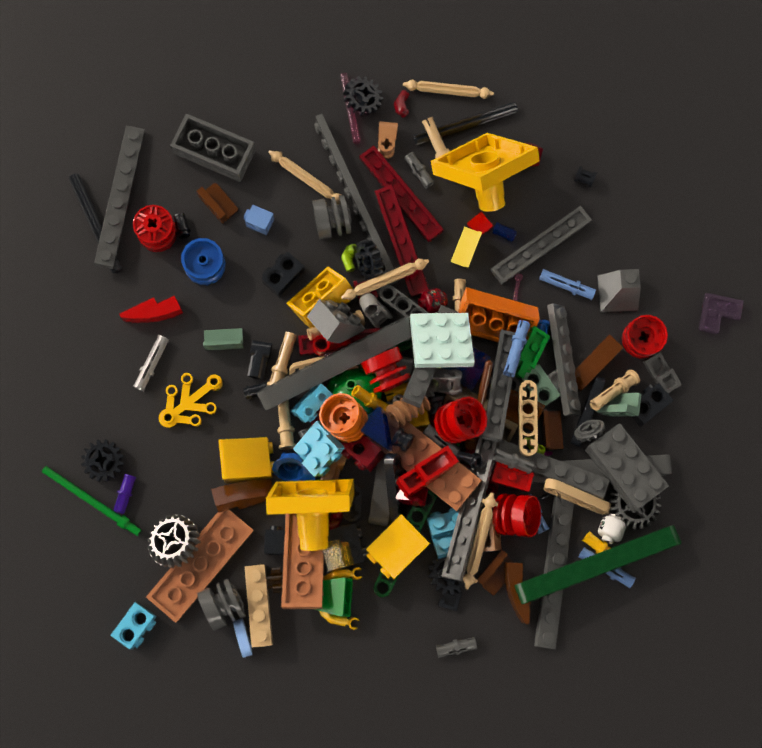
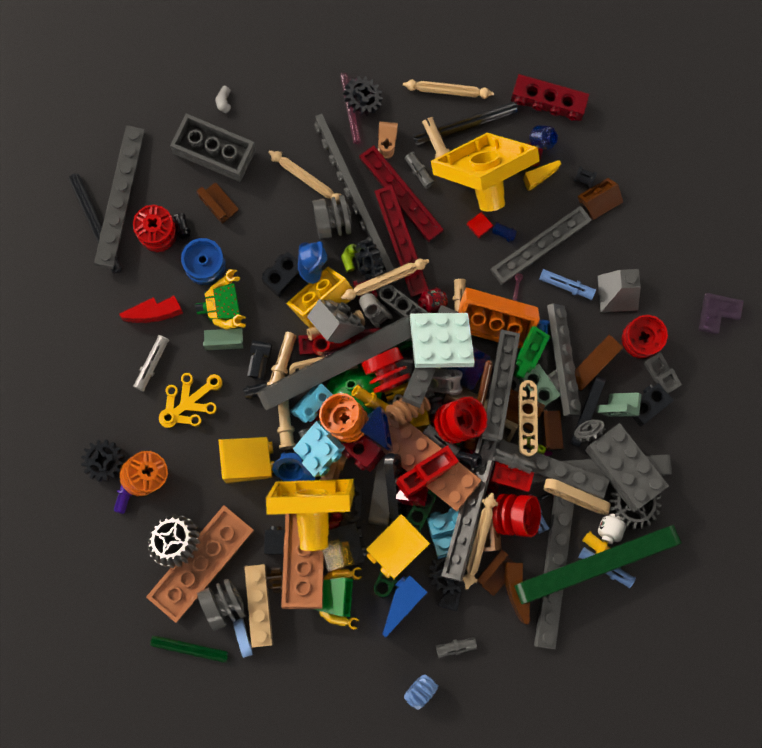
(122, 521): green bar -> none
(130, 622): medium azure brick -> none
(142, 484): none -> orange wheel
(188, 648): none -> dark green axle
(221, 100): none -> light grey arm
(222, 303): none -> torso
(241, 494): reddish brown slope -> none
(259, 219): medium blue brick -> none
(310, 261): none -> blue piece
(399, 104): dark red arm -> none
(402, 439): black wheel -> none
(404, 599): none -> blue slope
(420, 692): none -> medium blue gear
(466, 247): light yellow panel -> none
(518, 342): medium blue pin -> none
(538, 175): none -> yellow slope
(543, 137): none -> clear blue head
(558, 93): none -> dark red brick
(601, 198): none -> reddish brown panel
(620, 385): tan pin -> none

